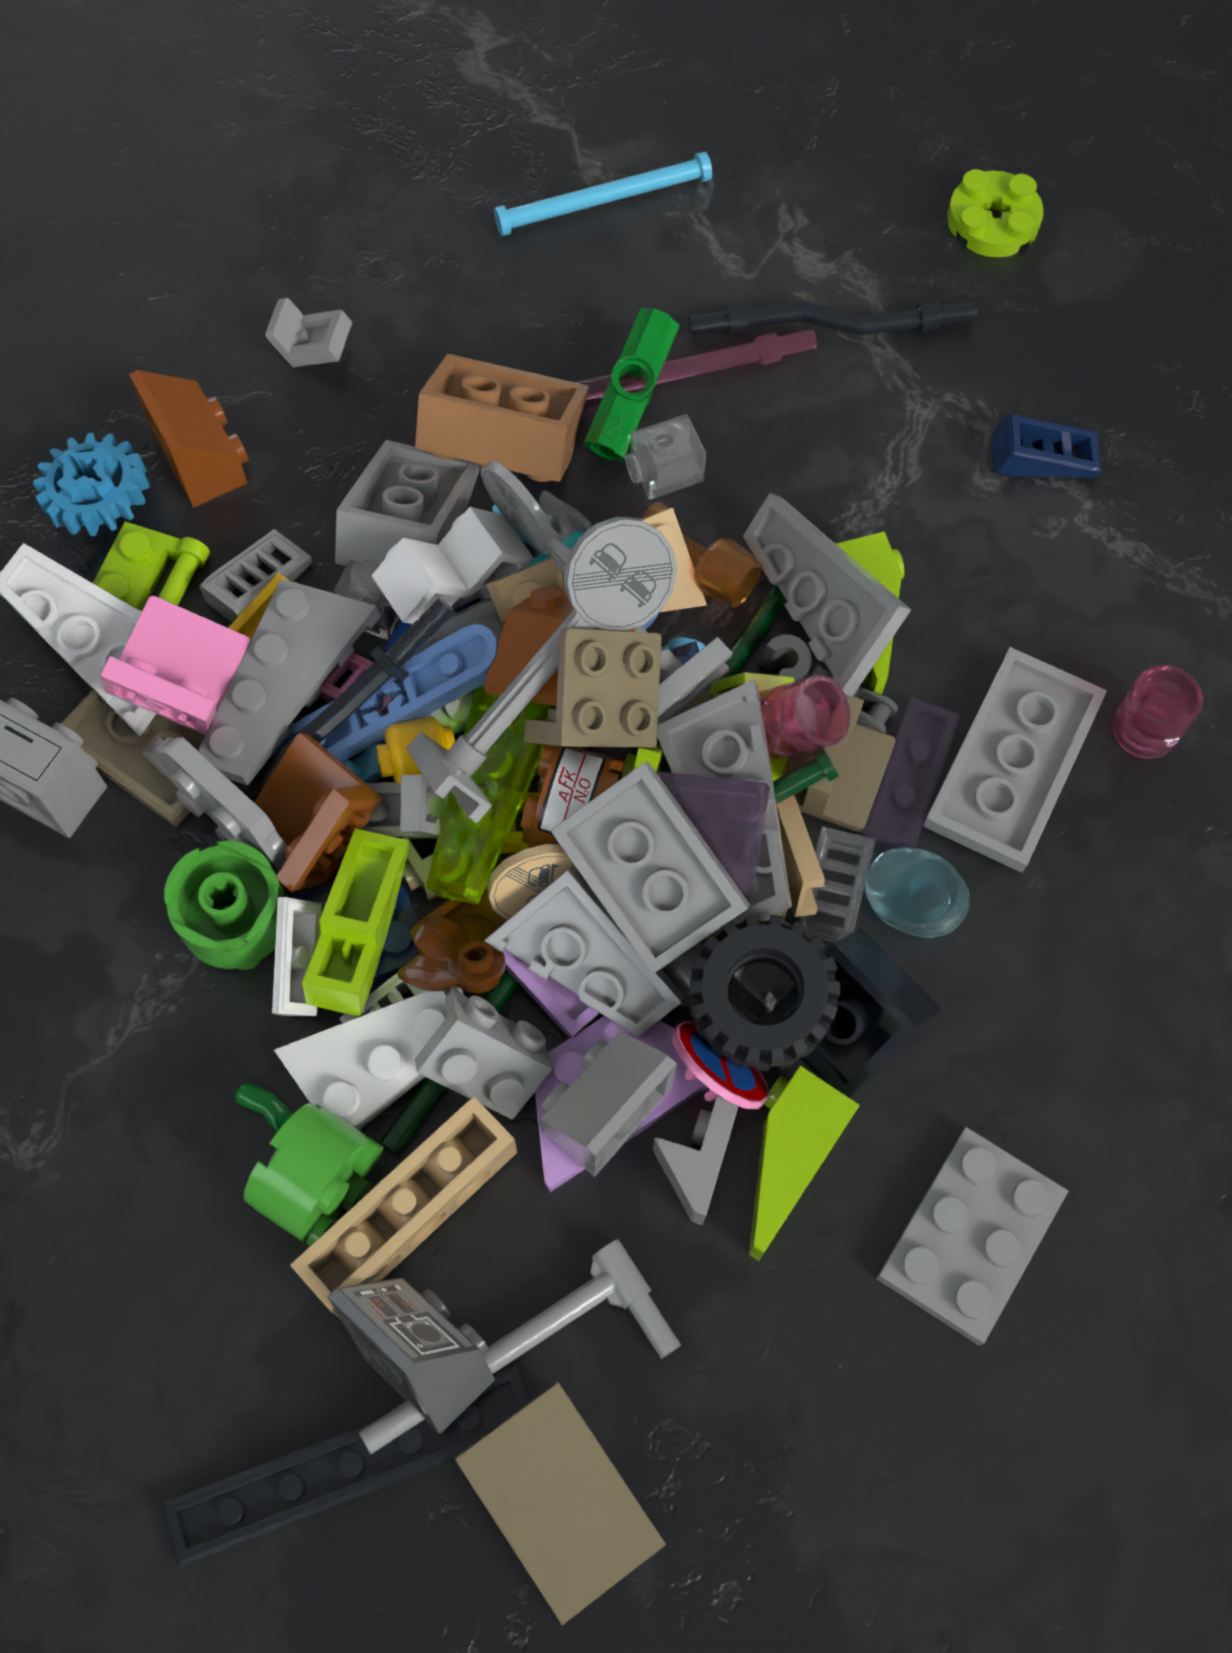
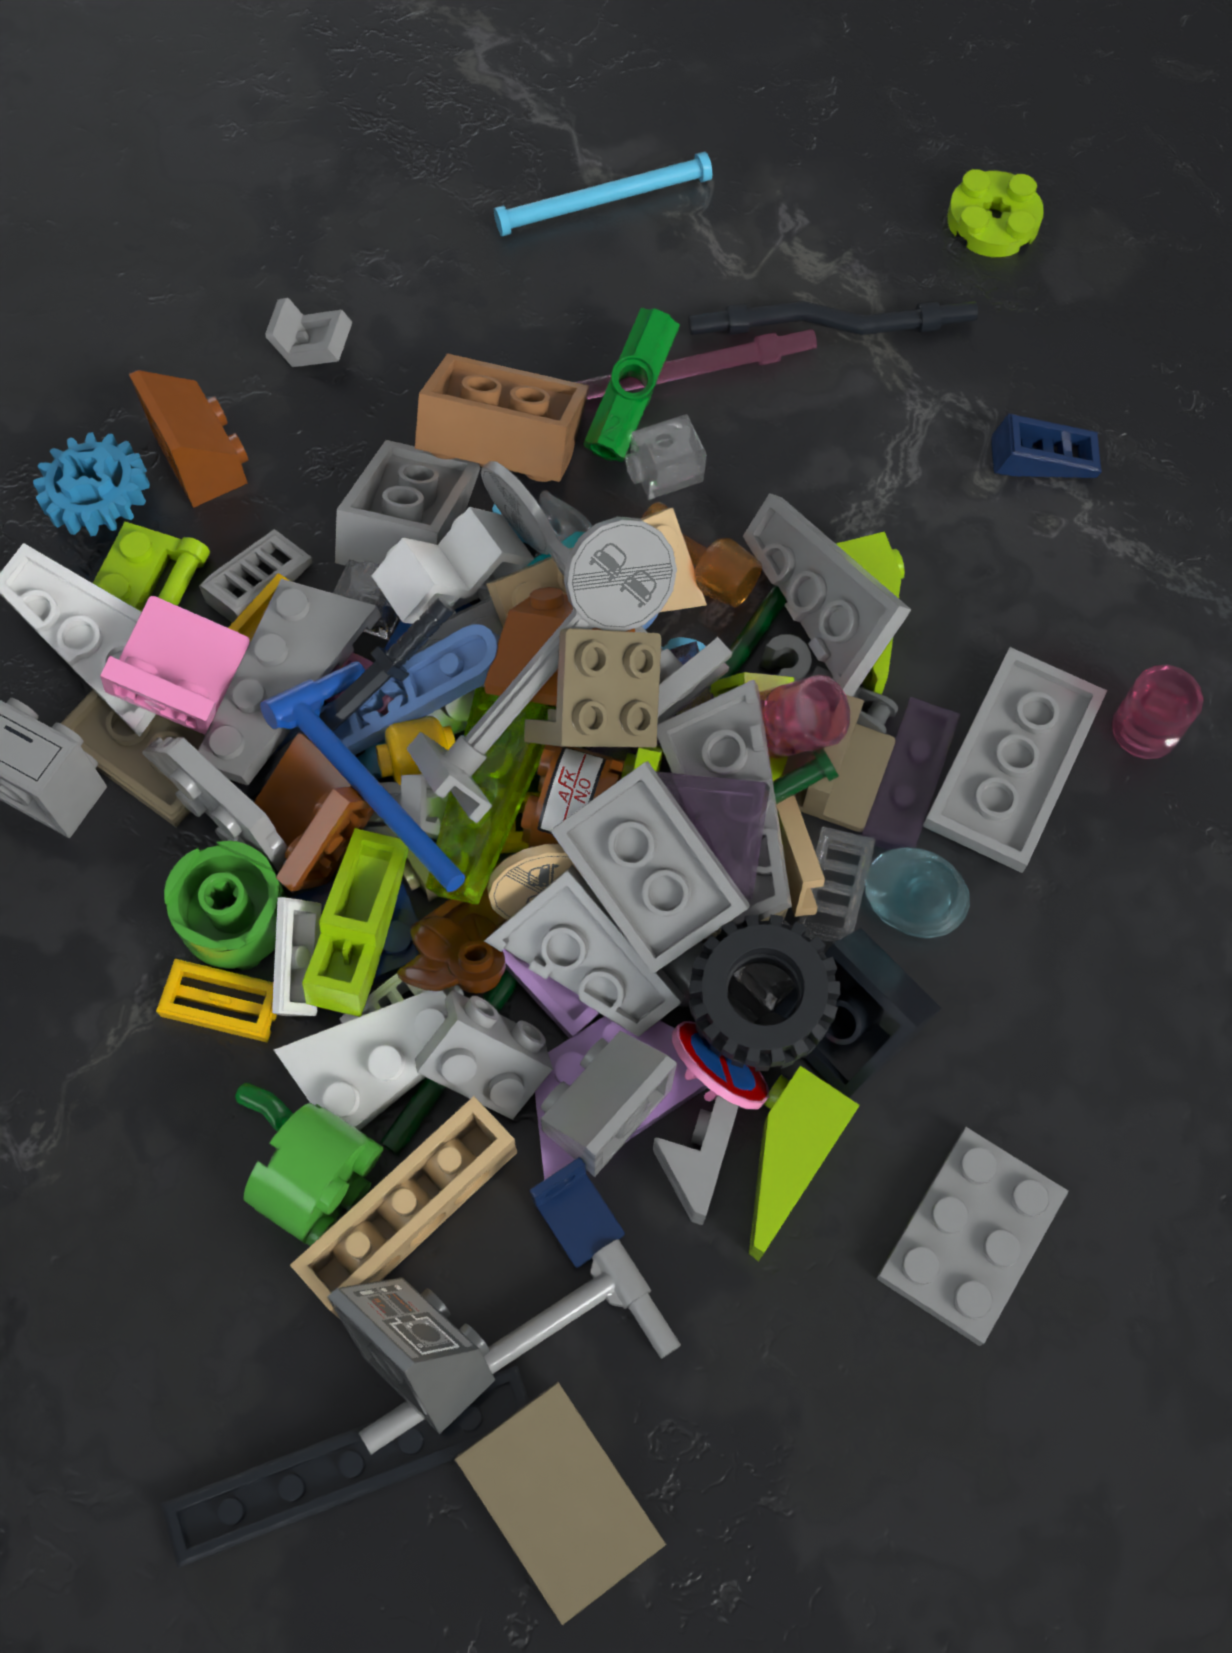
(172, 989): none -> yellow tile
(301, 708): none -> blue bar
(576, 1212): none -> dark blue bracket

